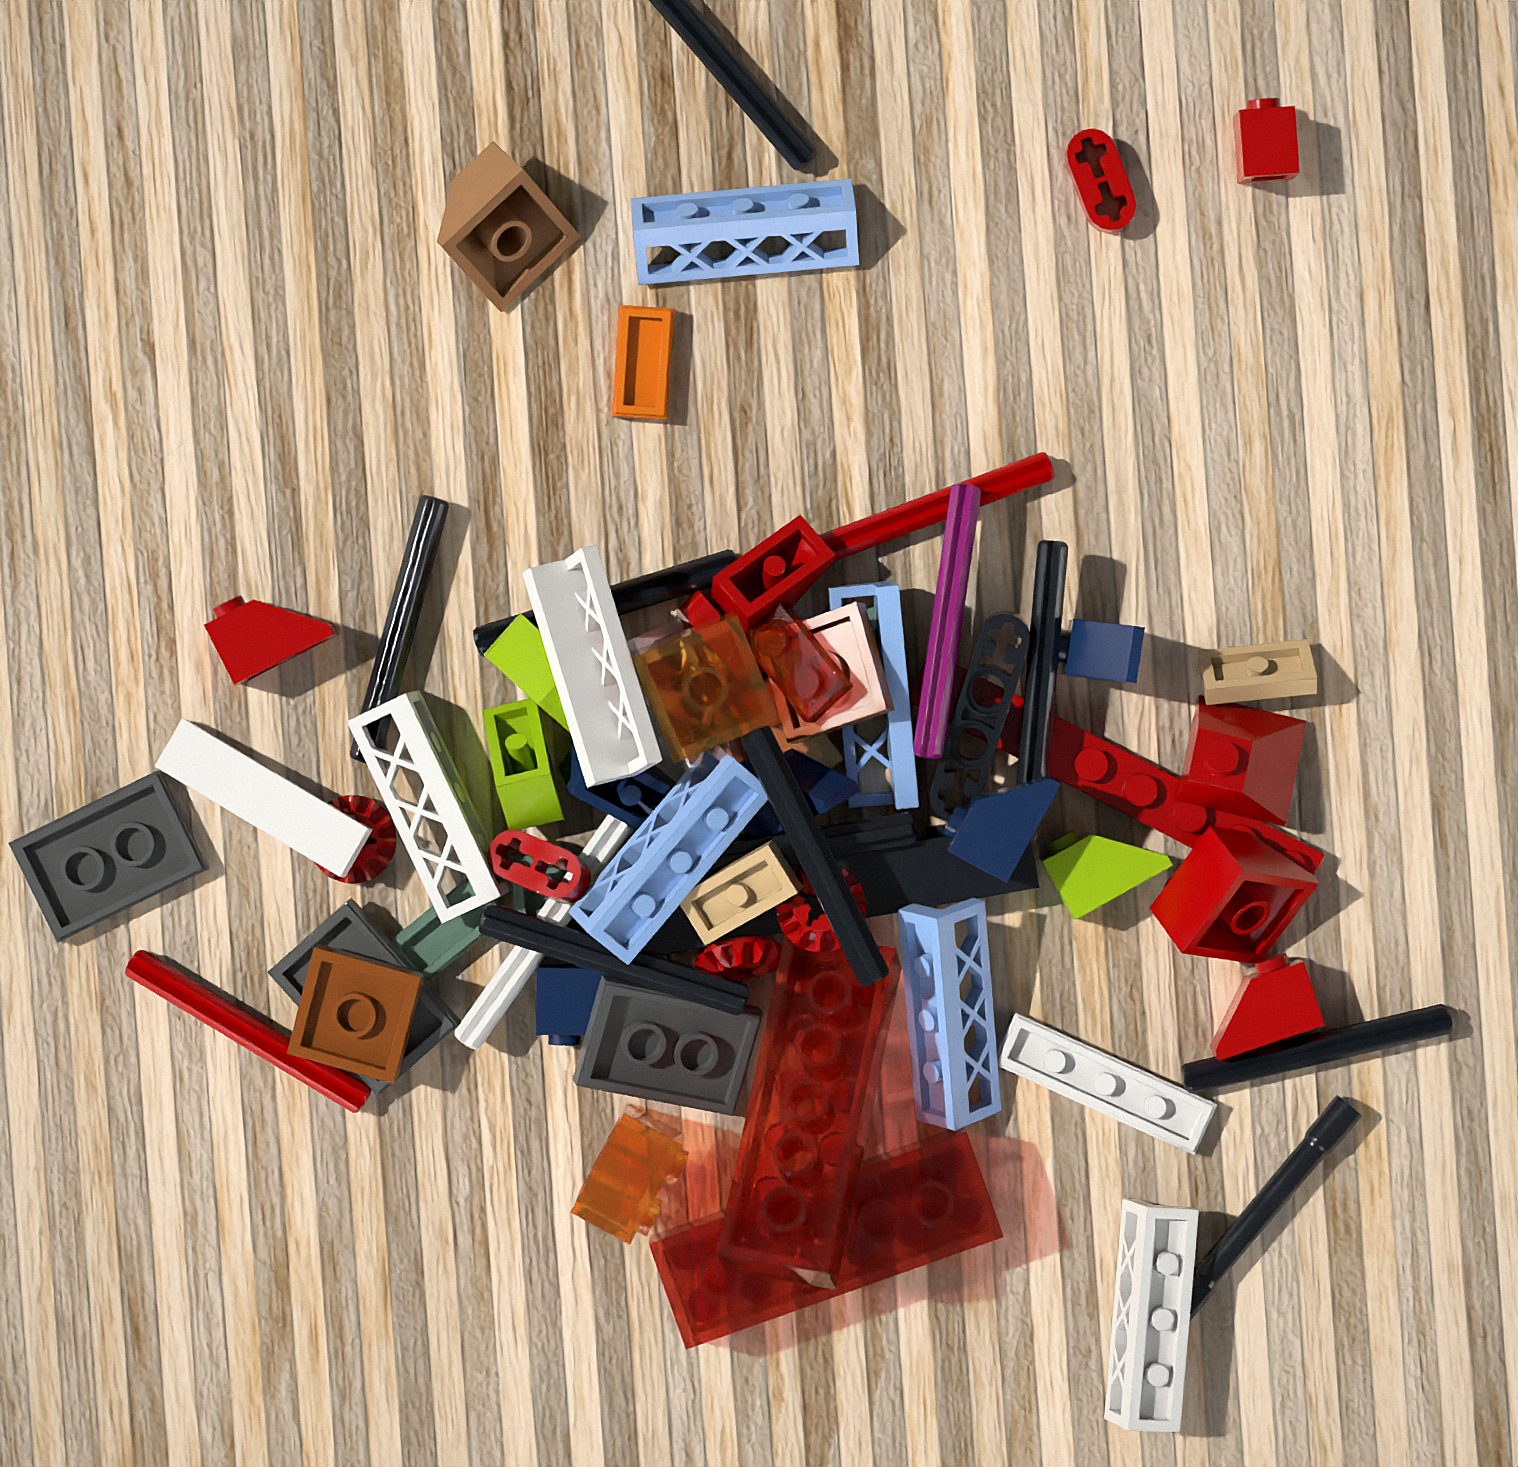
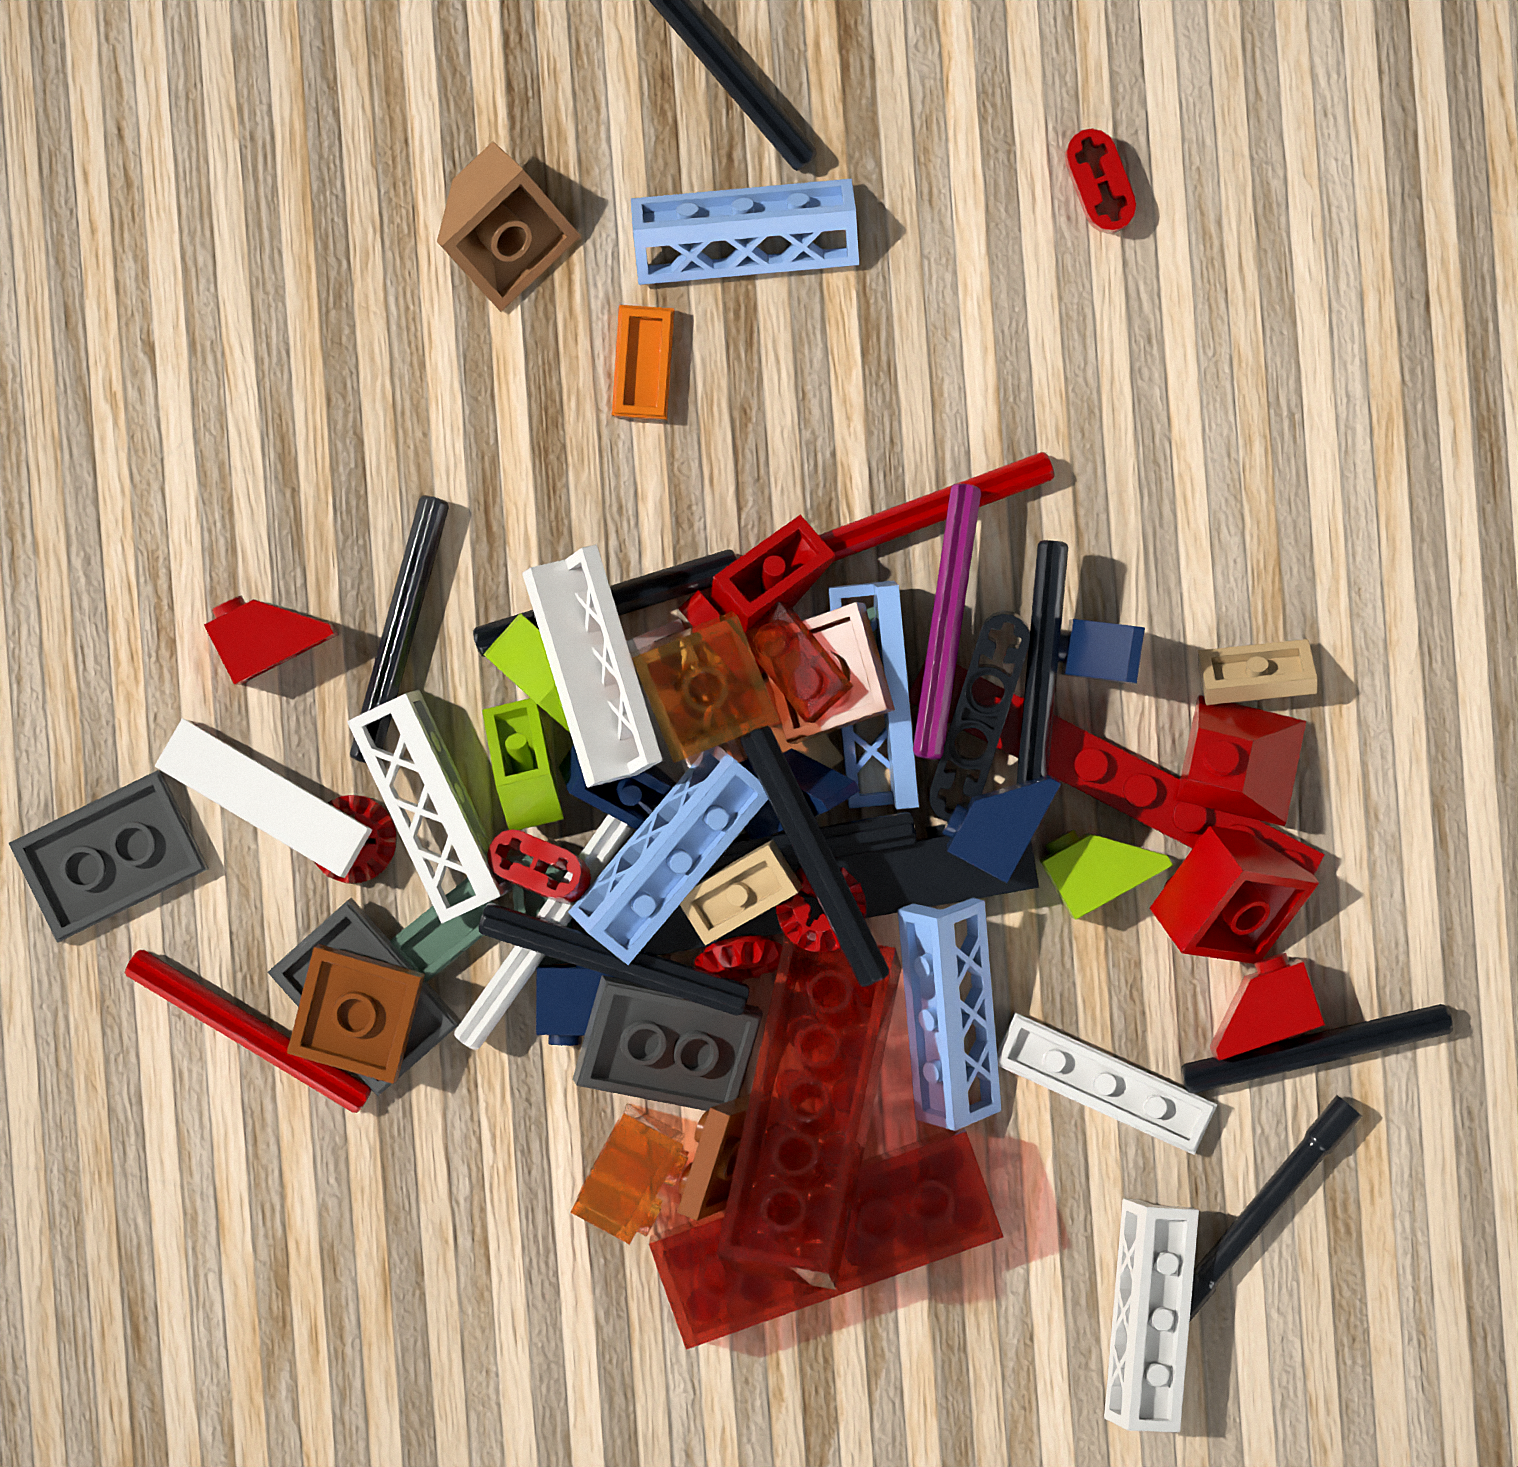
(709, 1177): none -> dark orange plate
(1266, 142): red brick -> none

